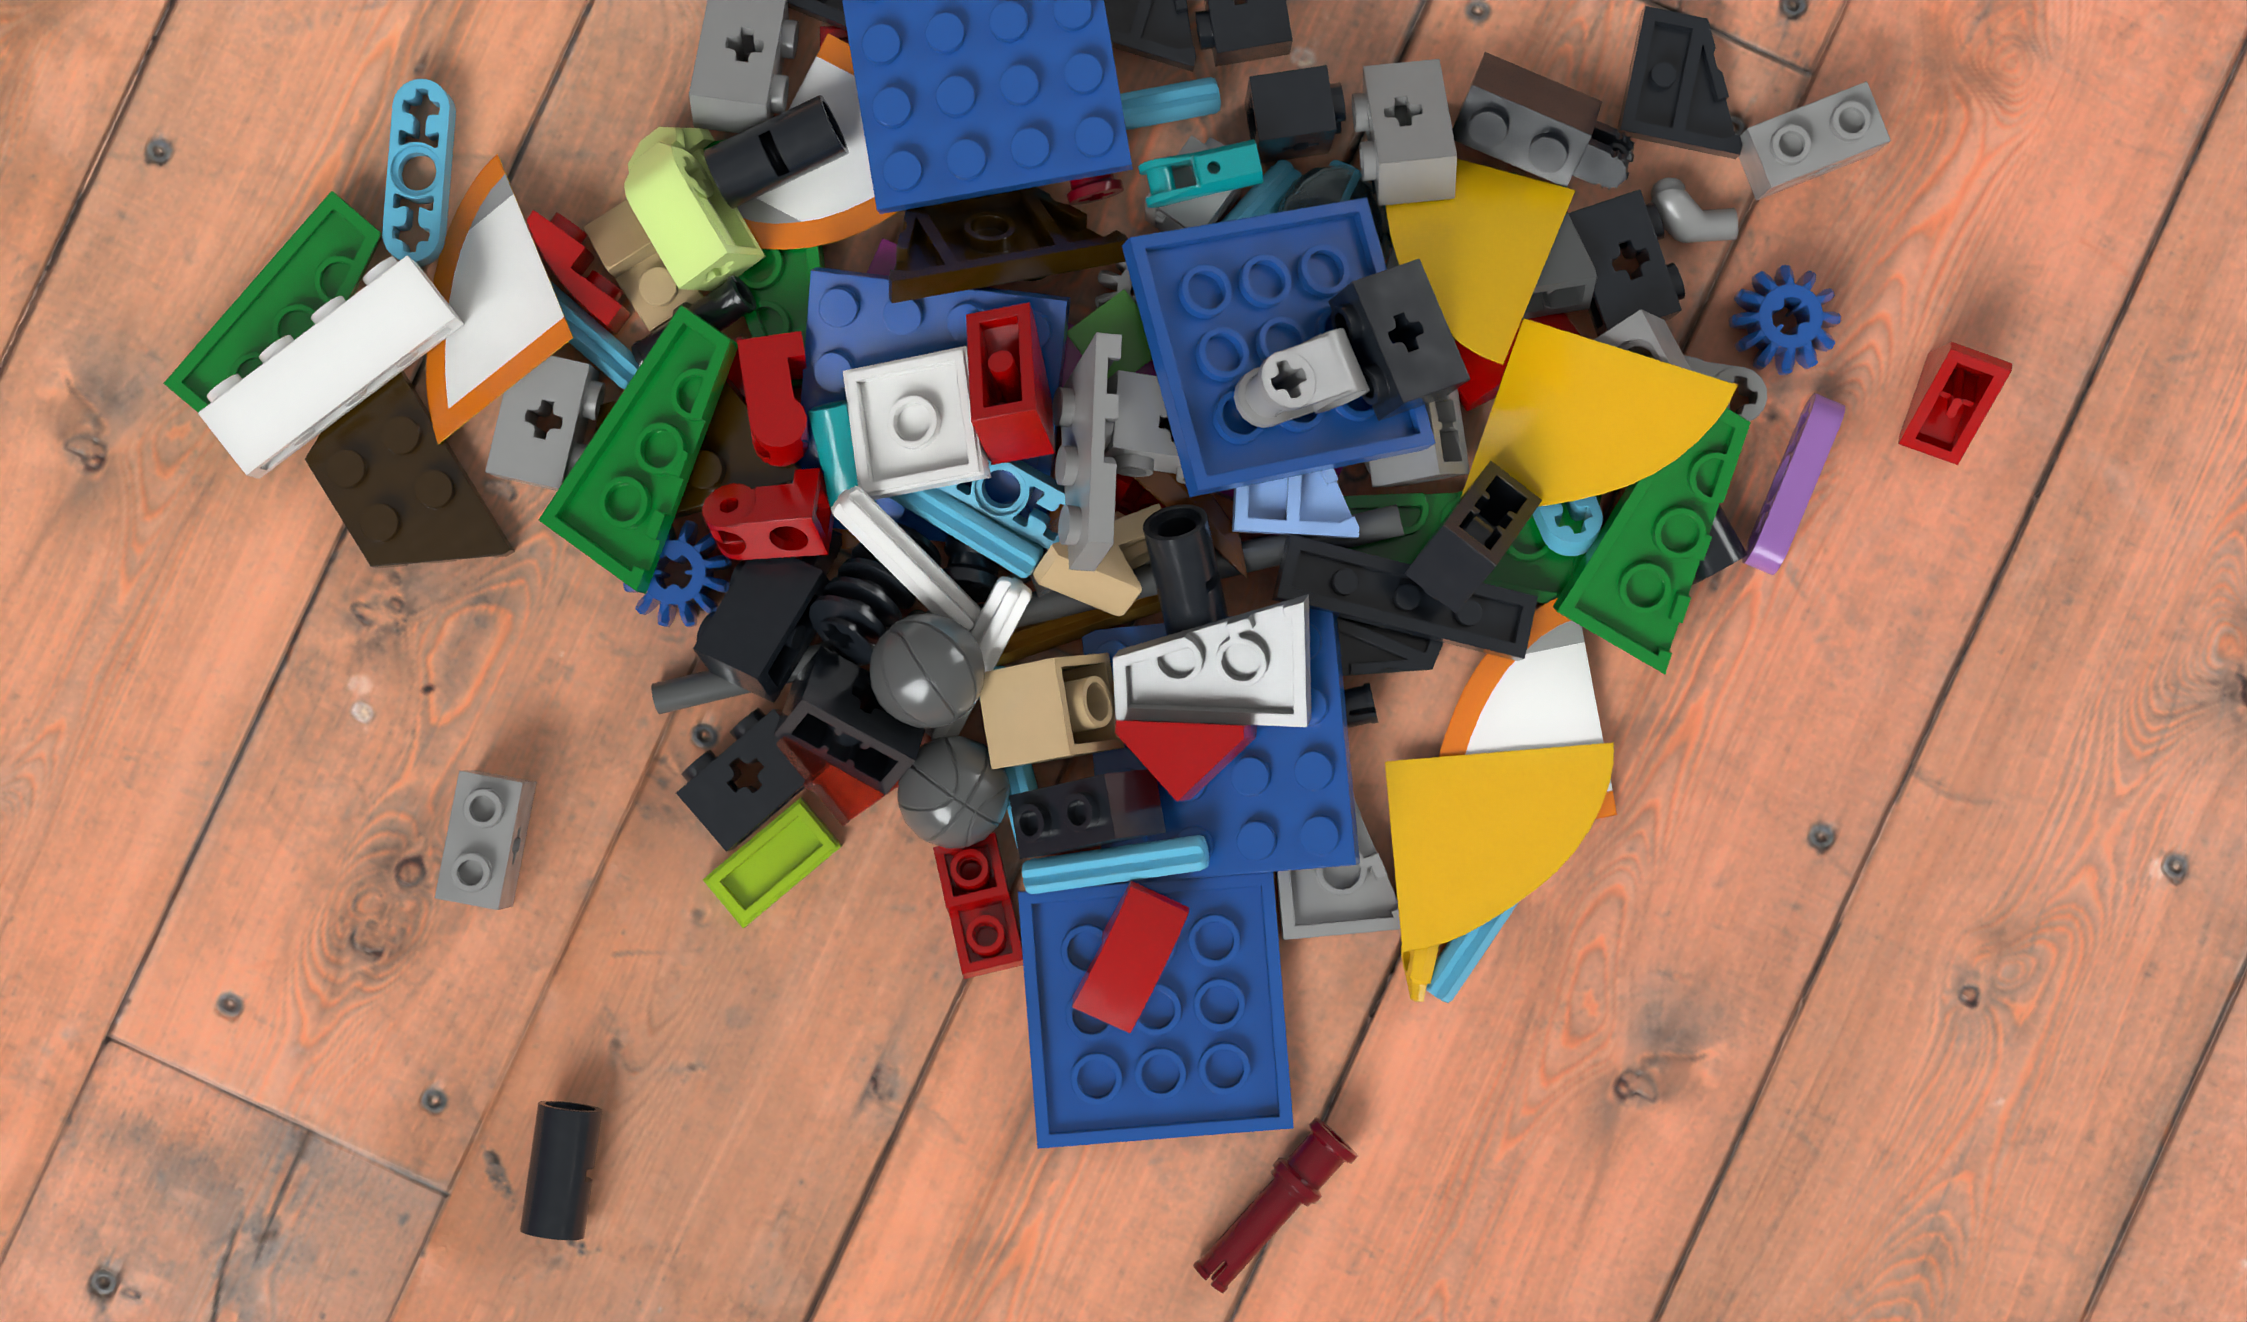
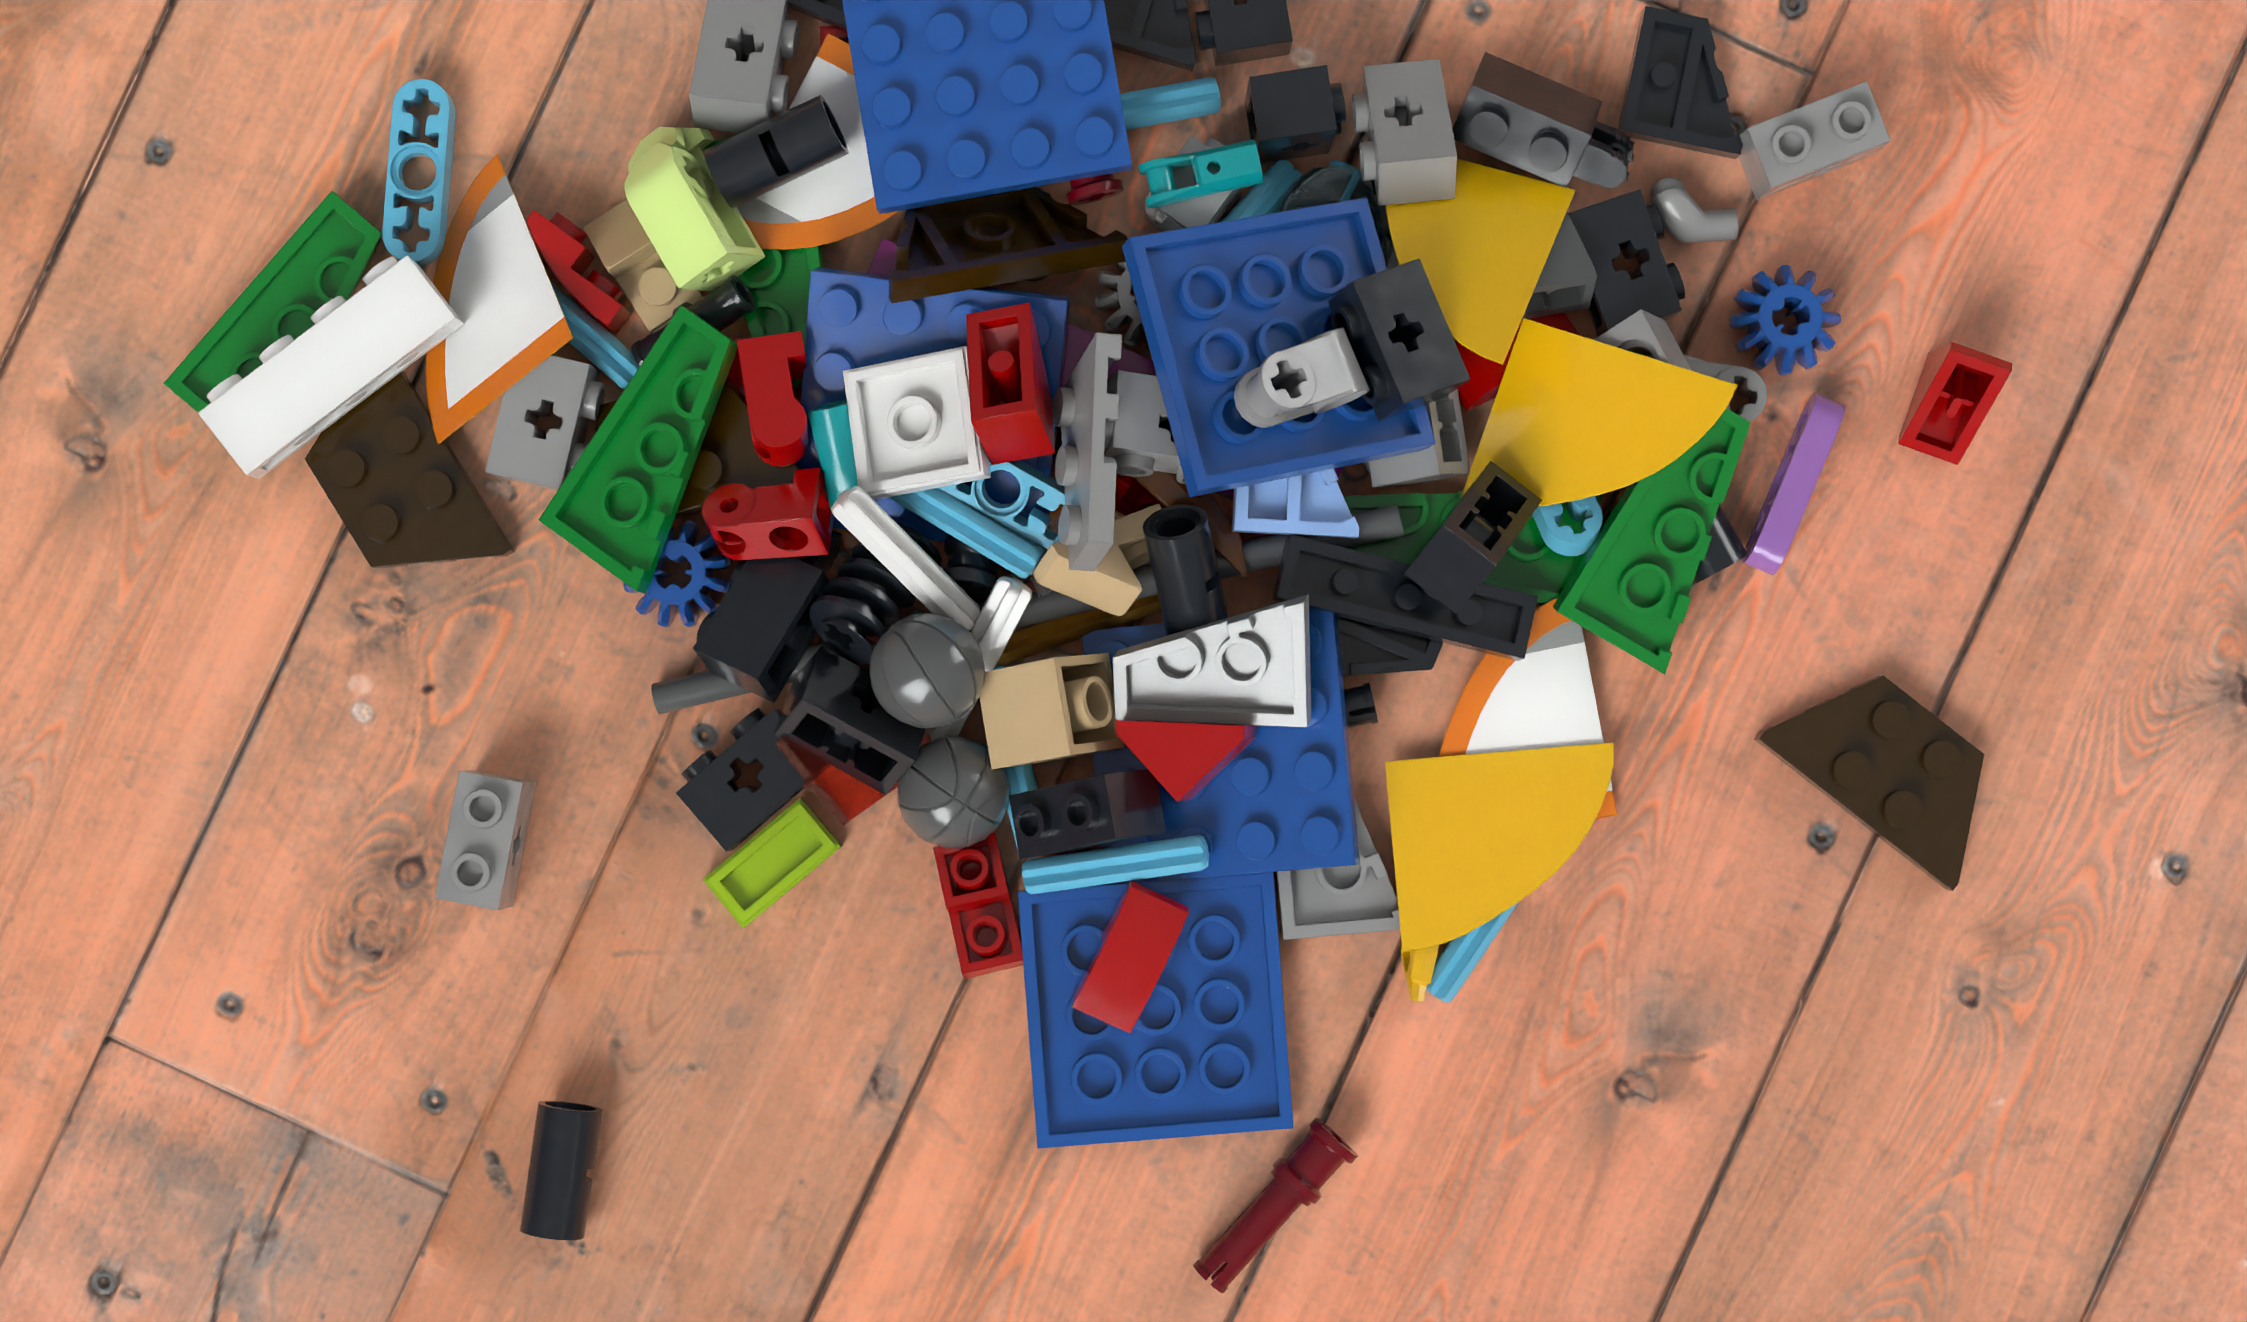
(1119, 317): bright green sticker -> none
(1889, 770): none -> dark brown wing

